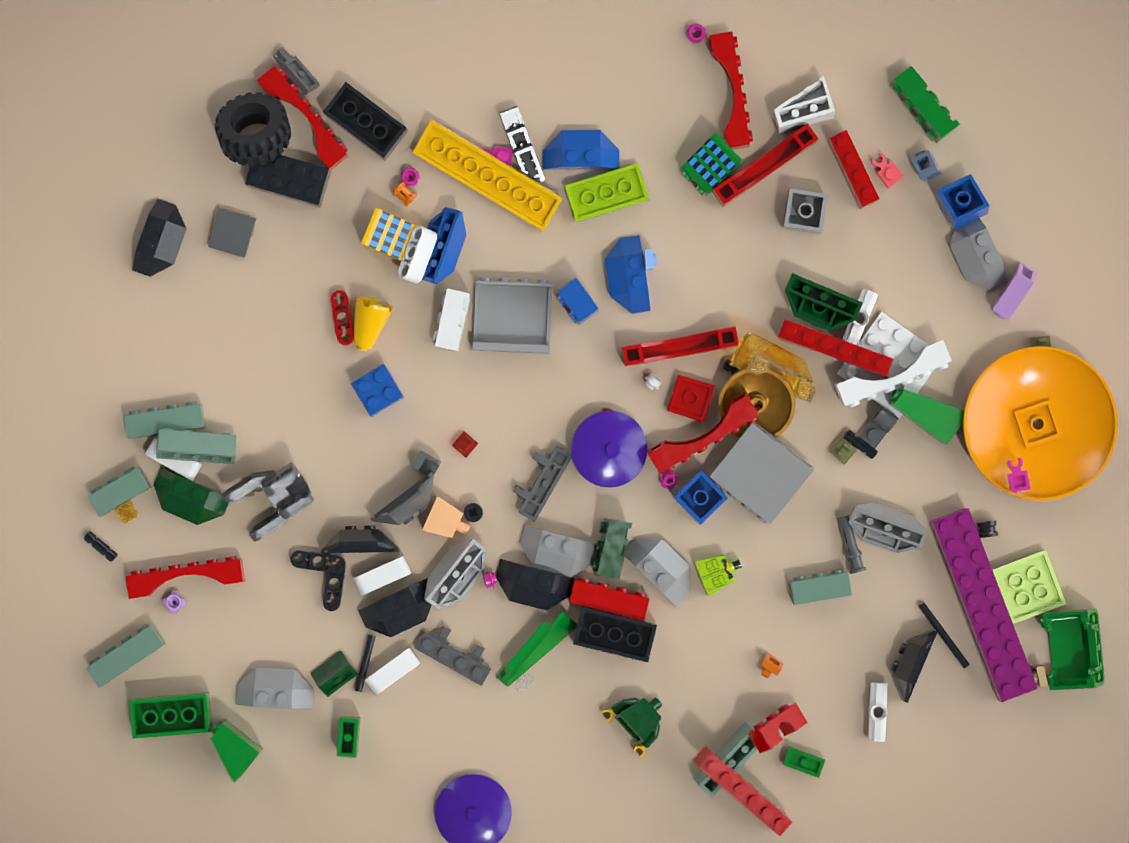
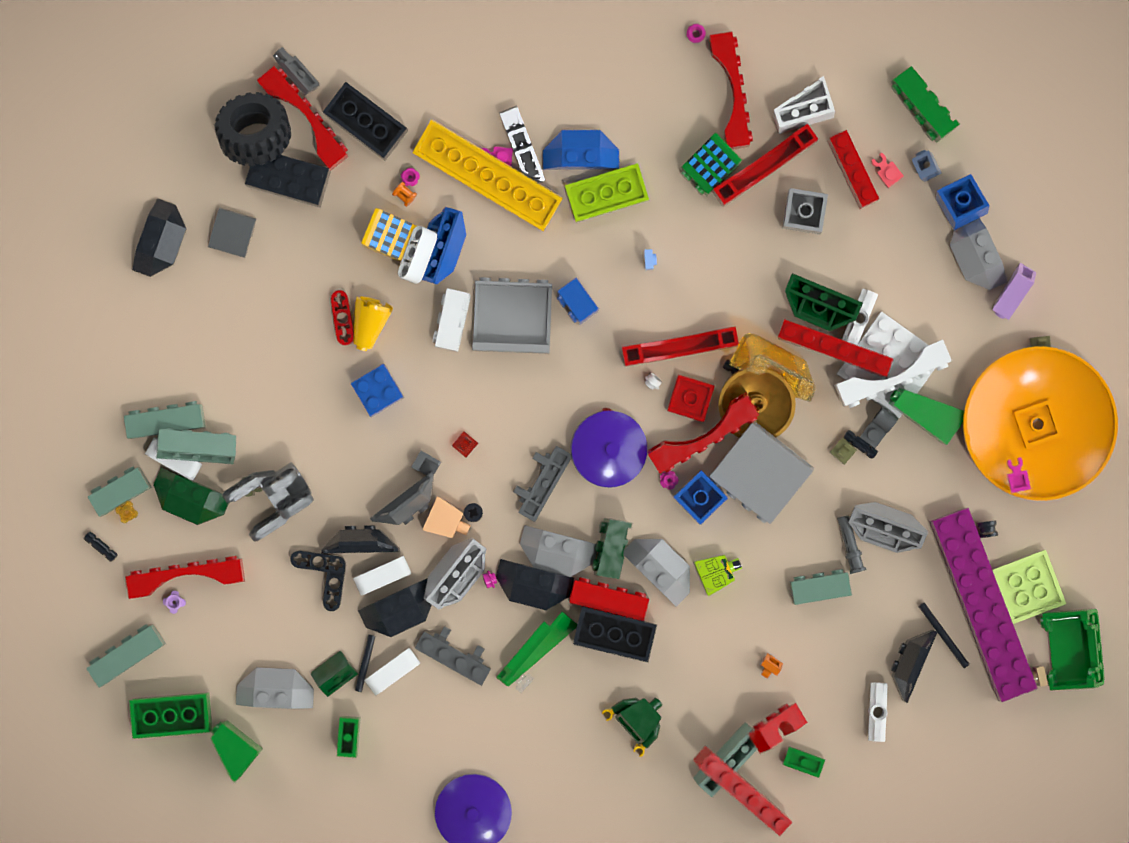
(627, 275): blue wedge -> none

